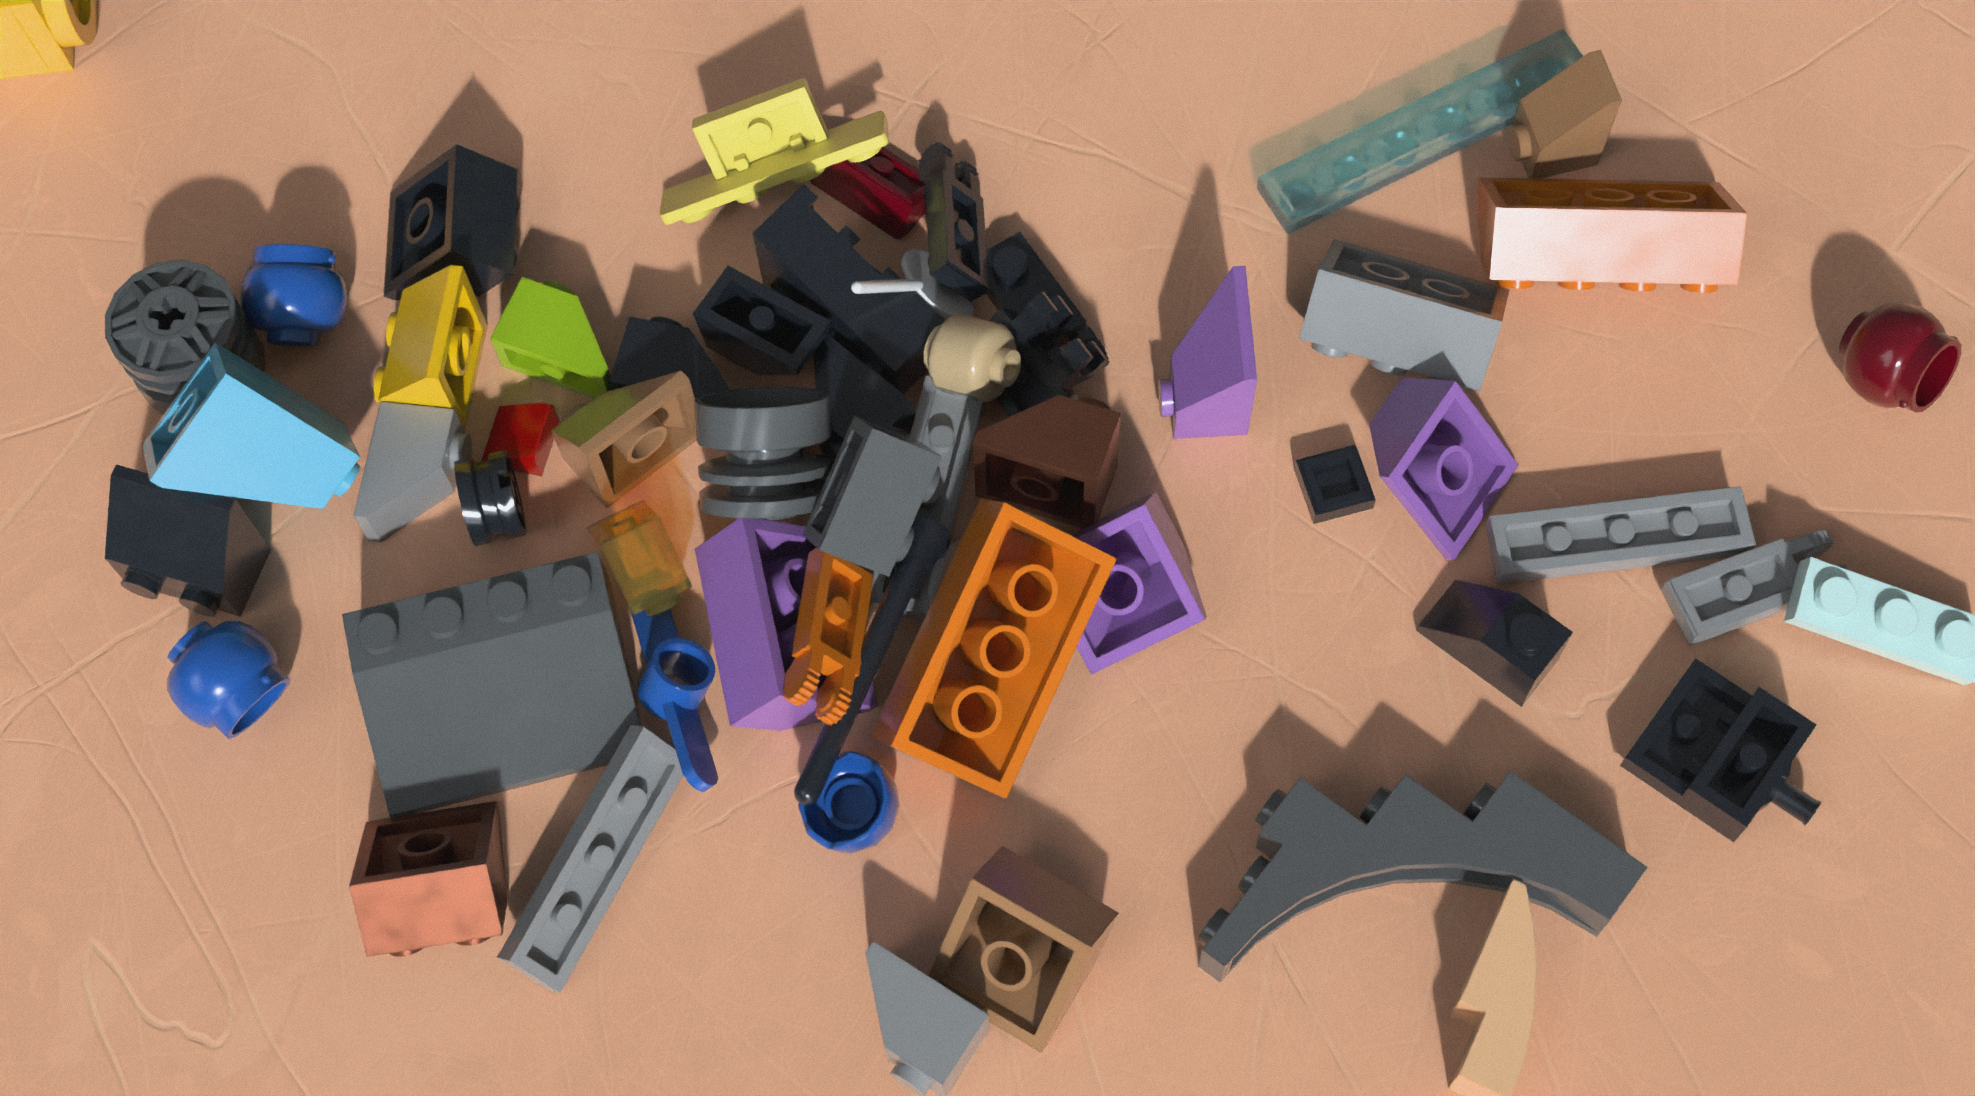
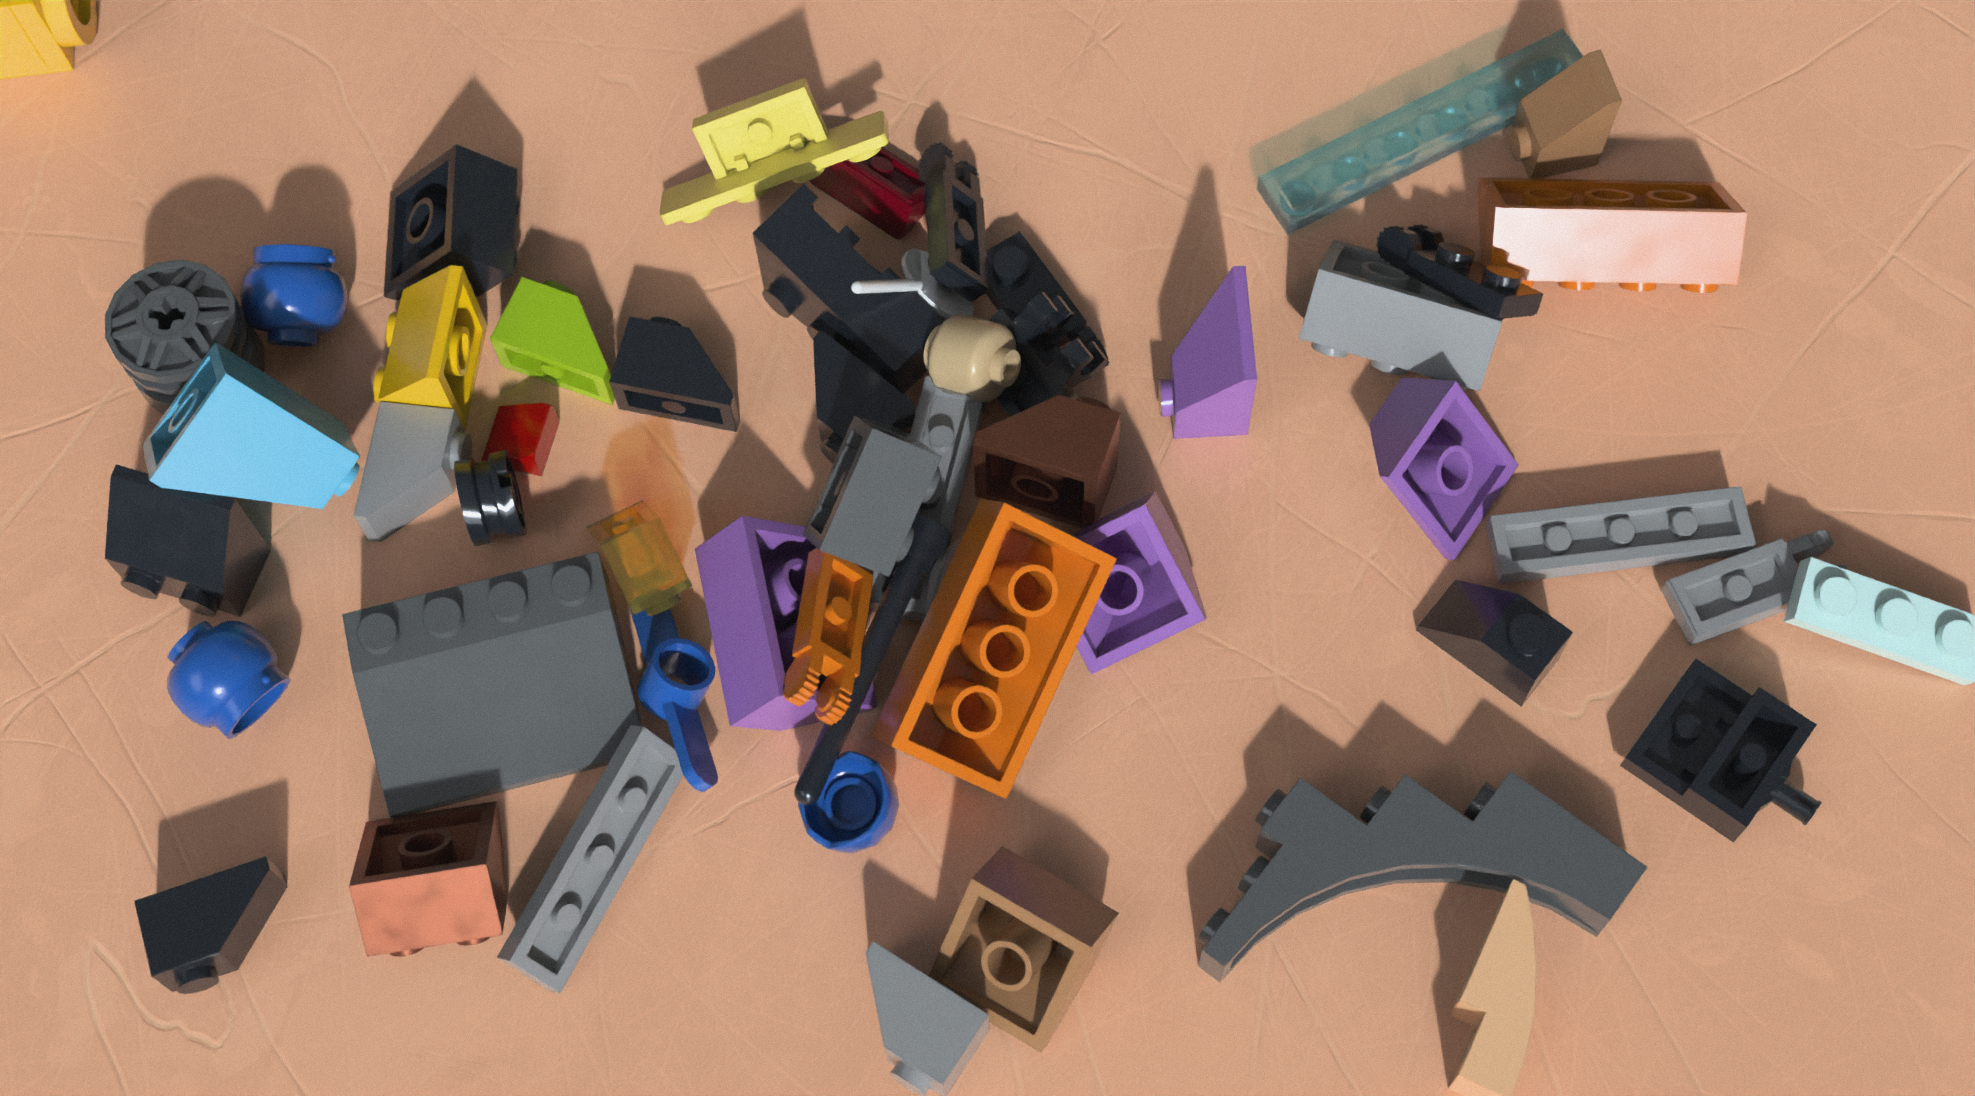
(208, 924): none -> black slope
(627, 434): medium nougat slope -> none
(758, 325): black slope -> none
(764, 444): dark grey wheel -> none
(1334, 484): black tile -> none
(1454, 272): none -> black hinge
(1899, 356): dark red piece -> none

